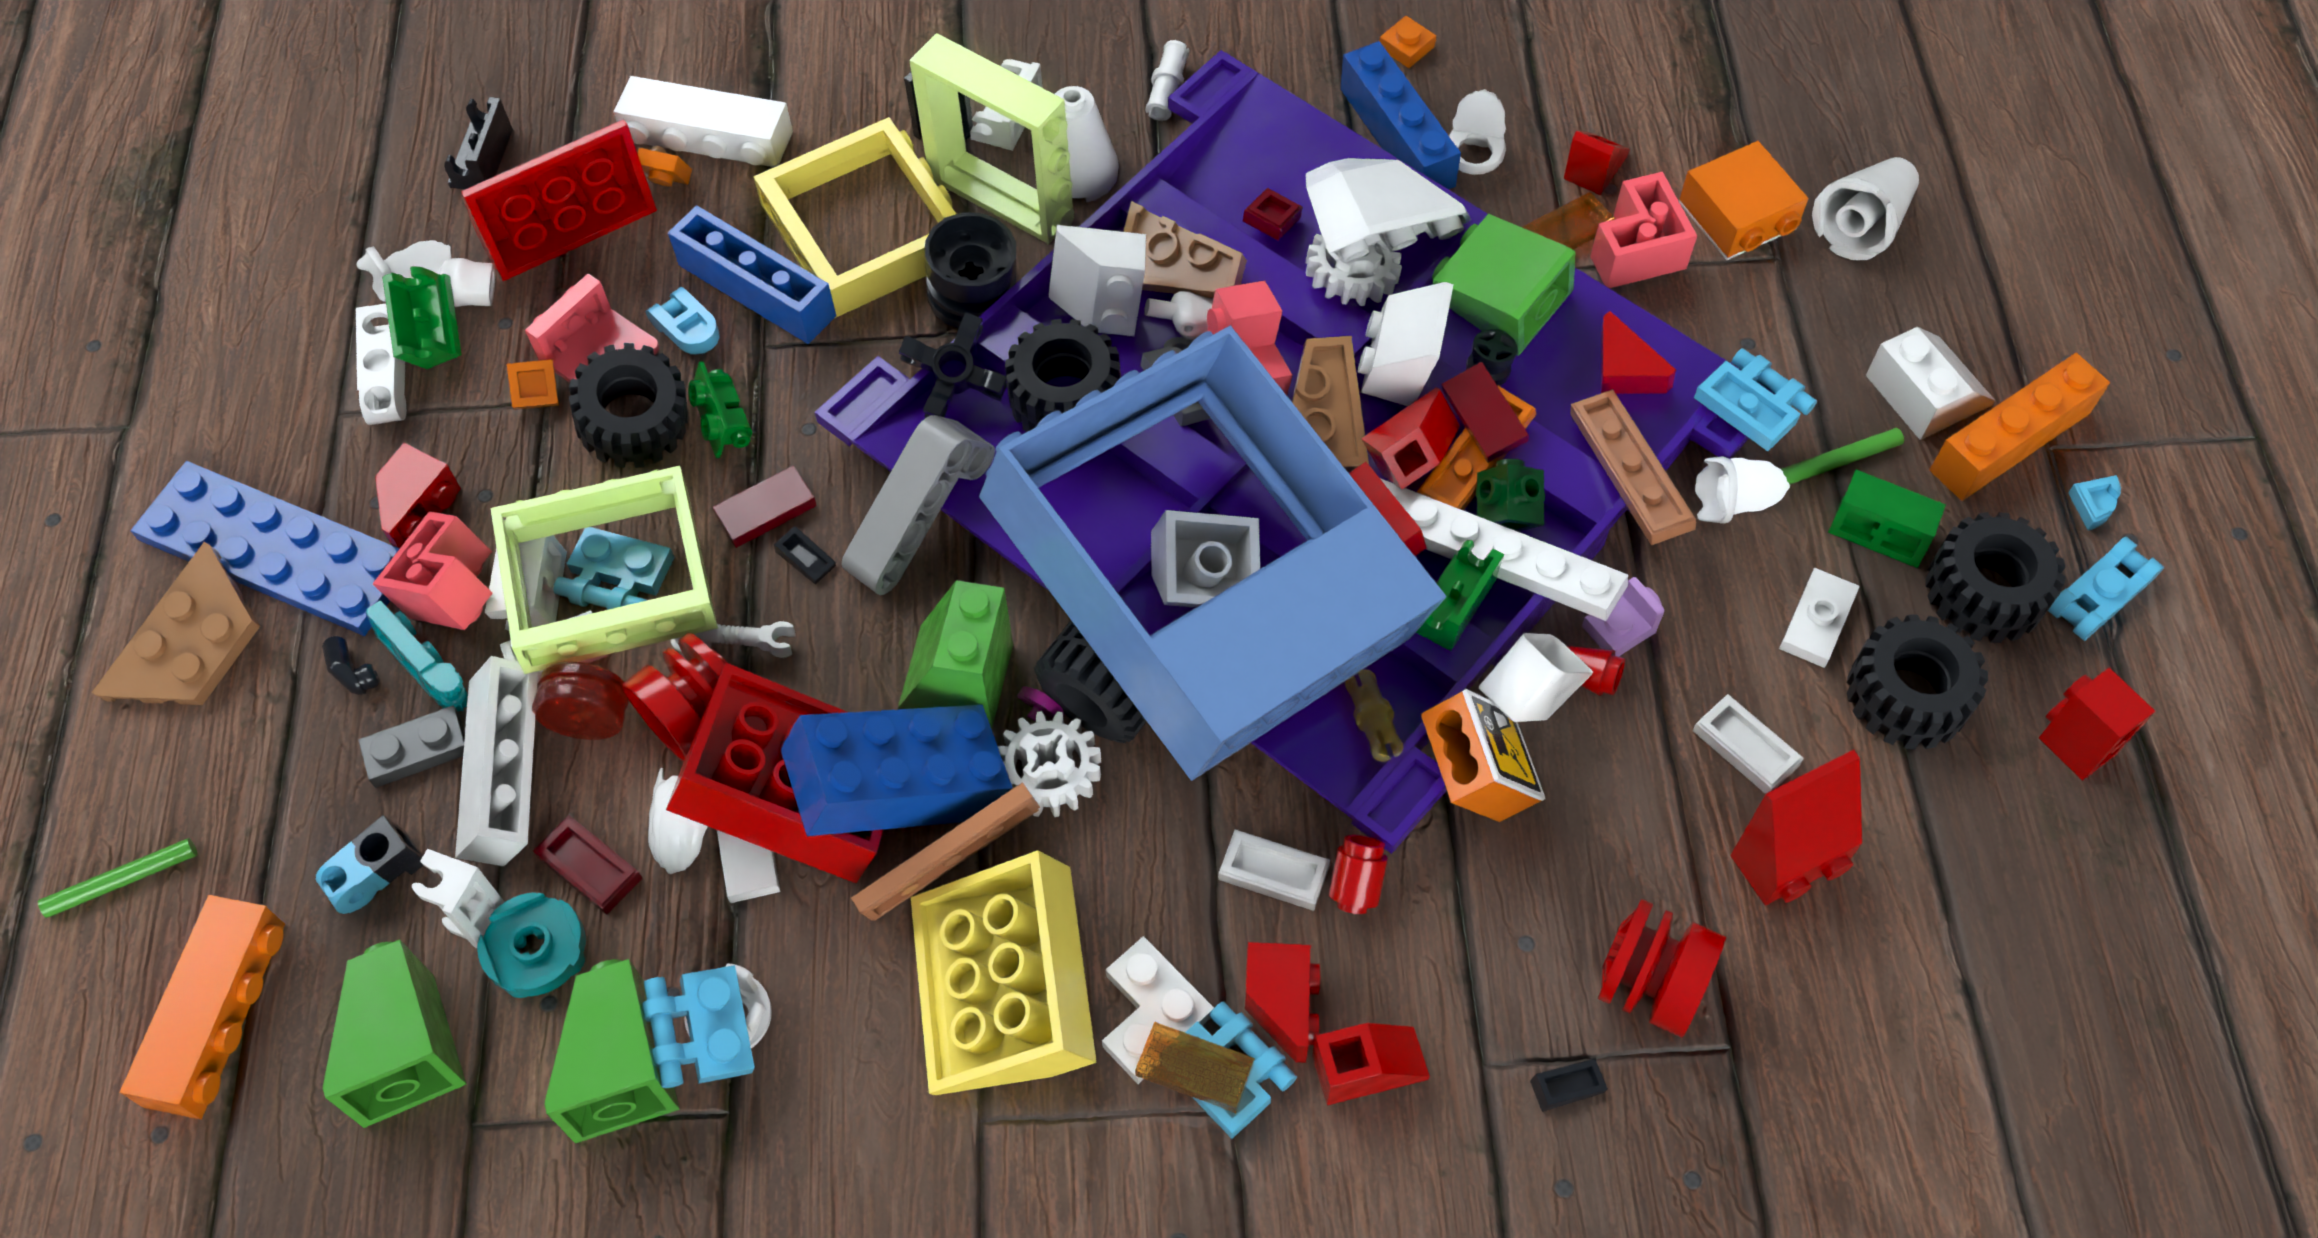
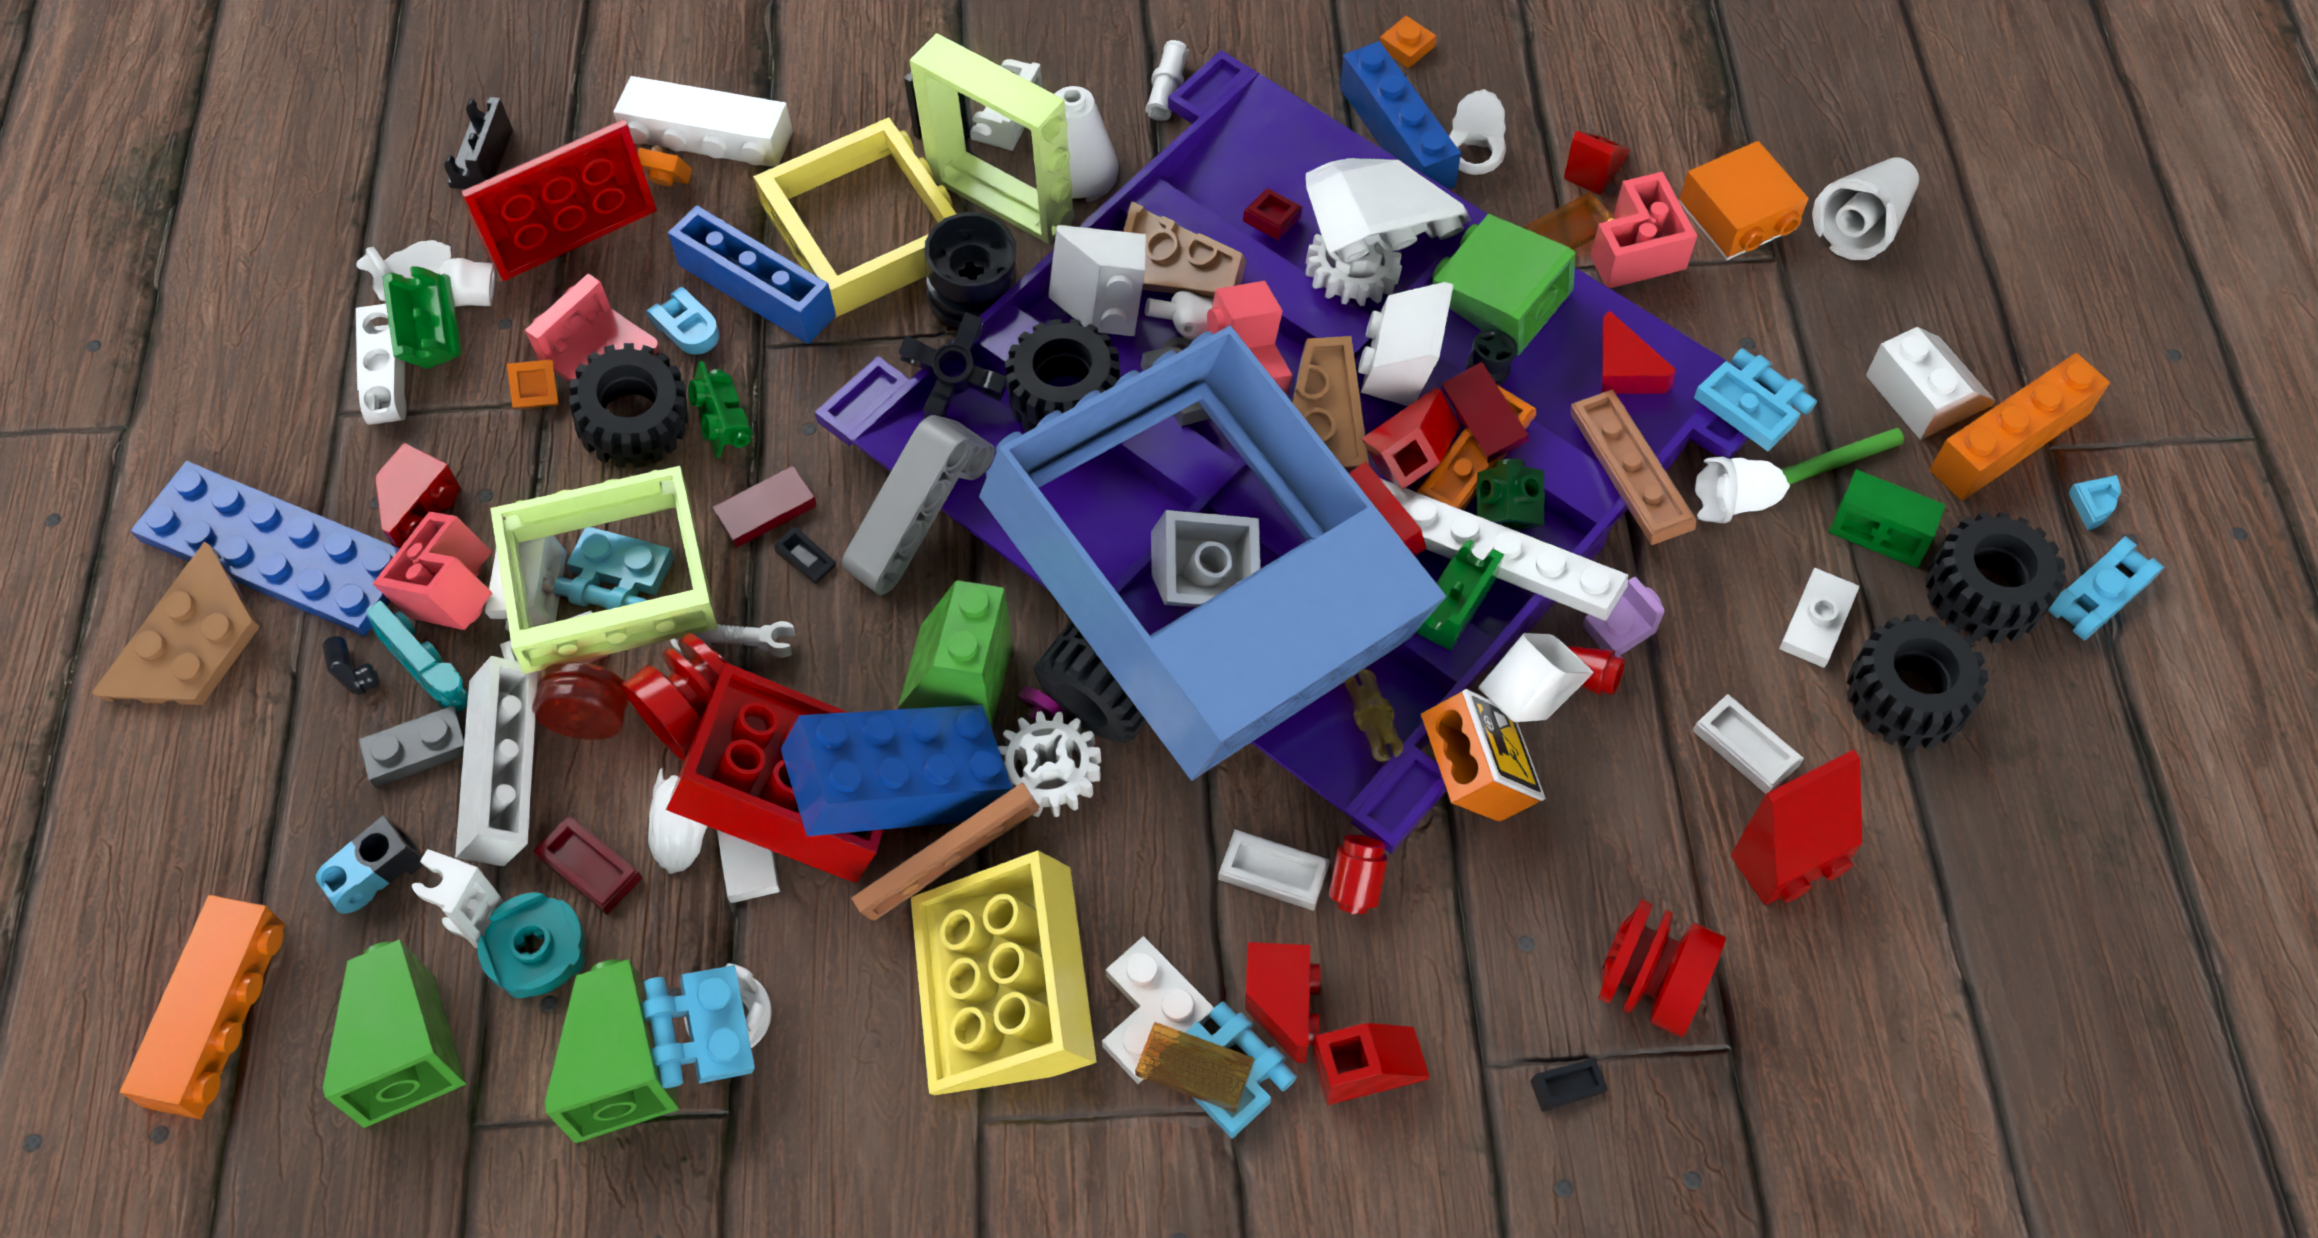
(117, 878): bright green bar -> none
(2094, 722): red brick -> none

